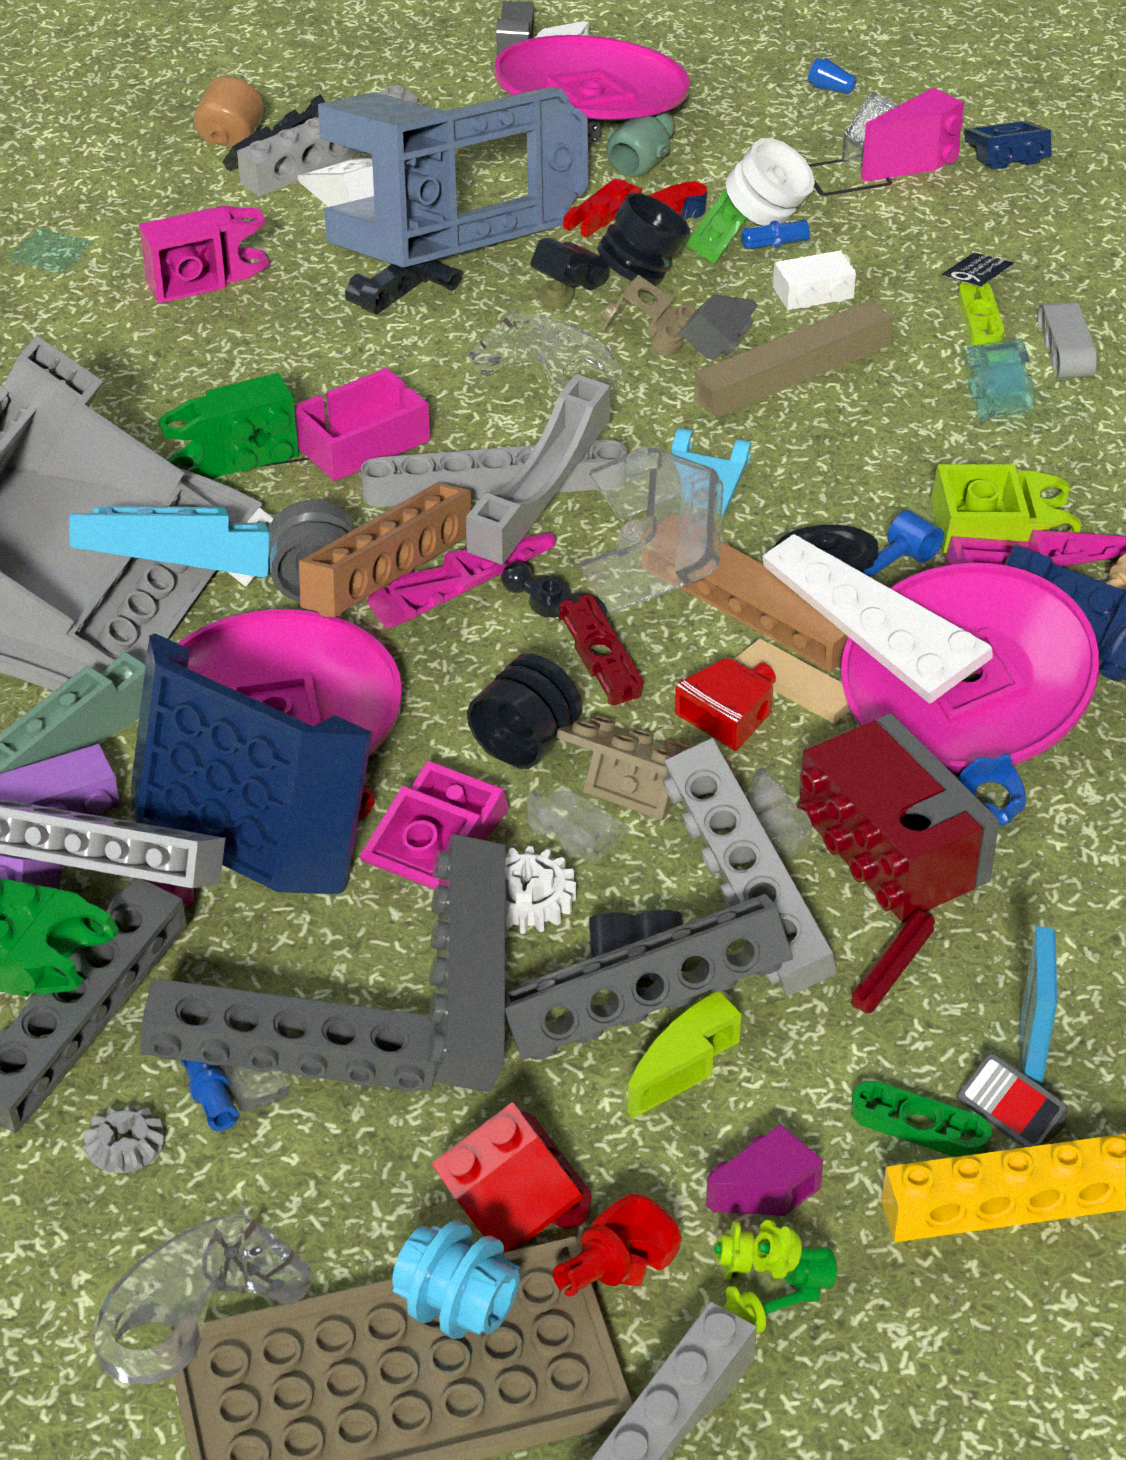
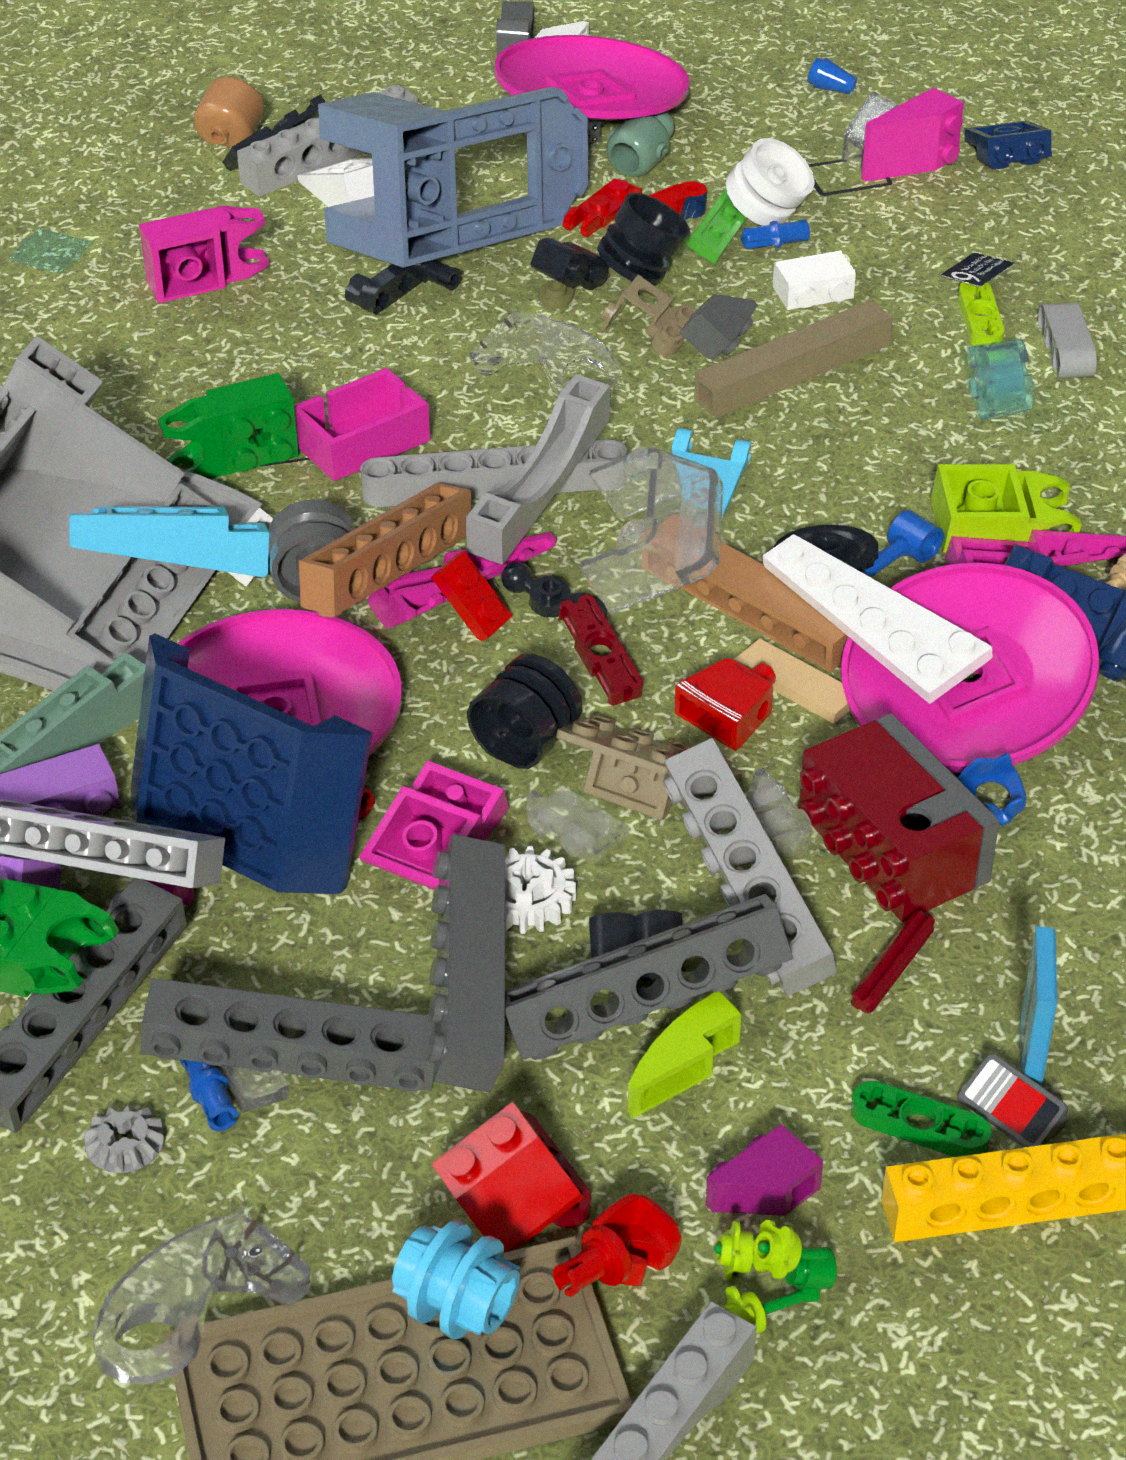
(471, 596): none -> red plate

